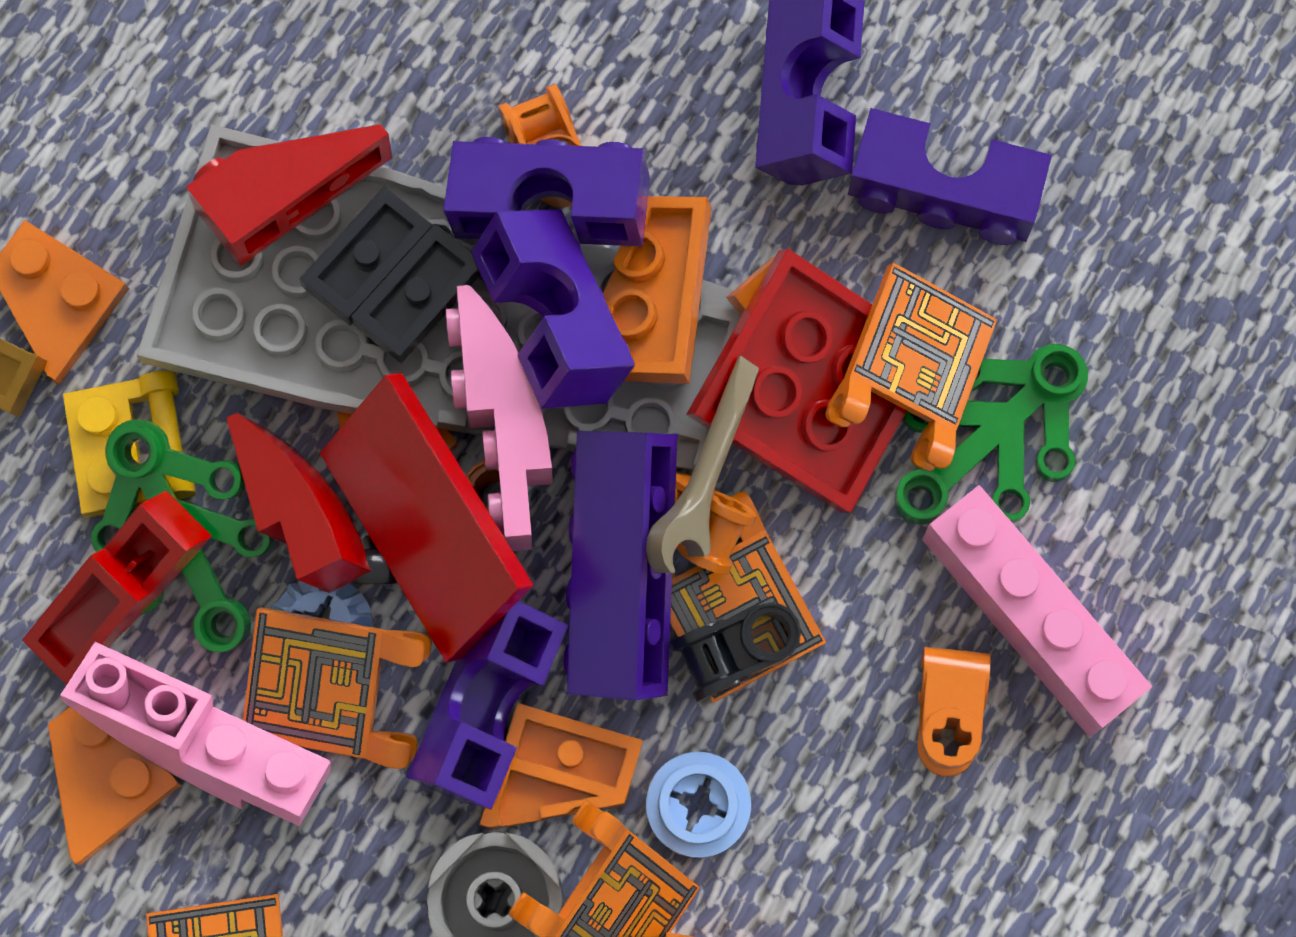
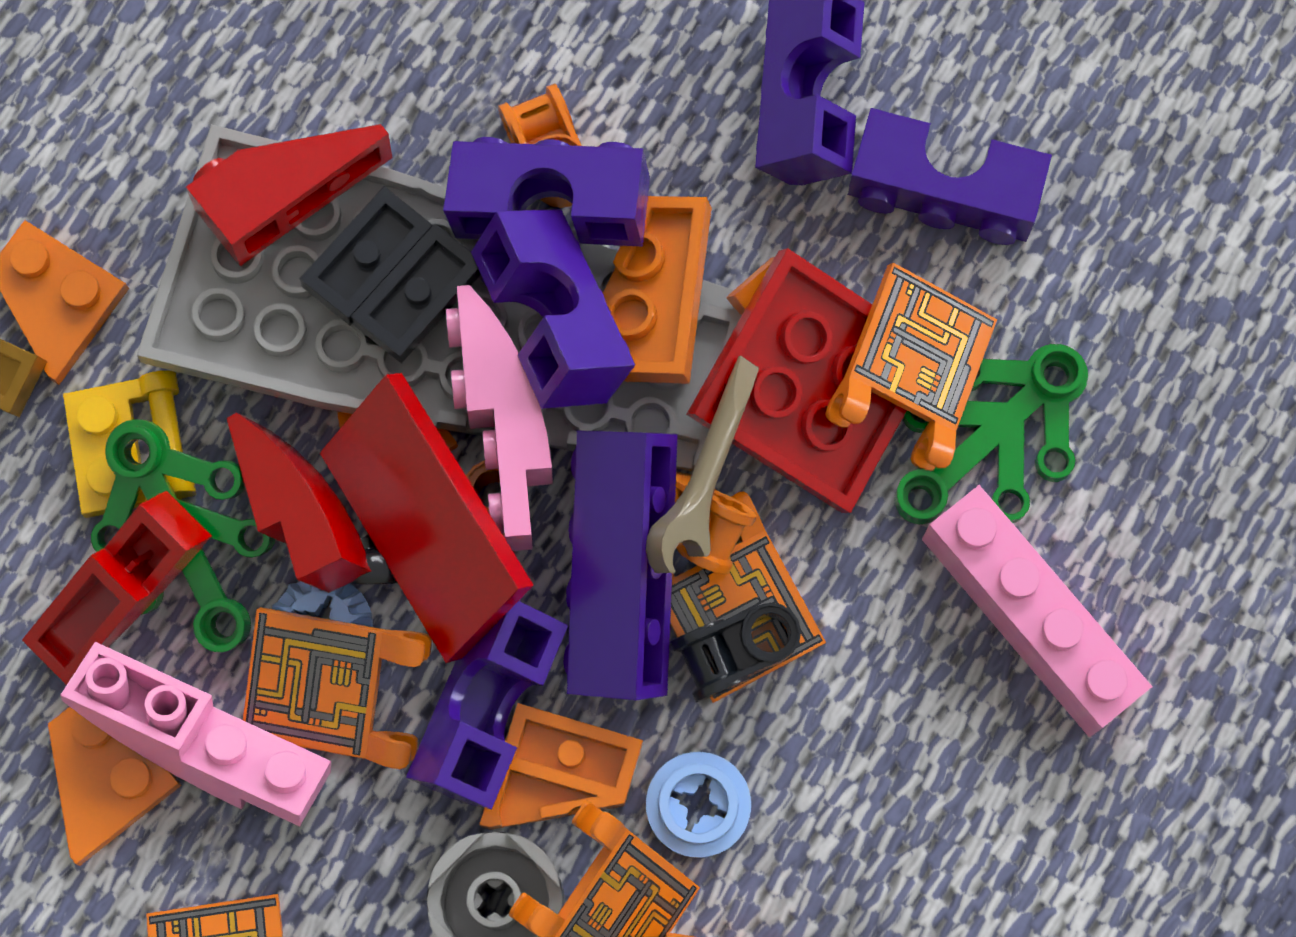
(953, 699): orange piece -> none

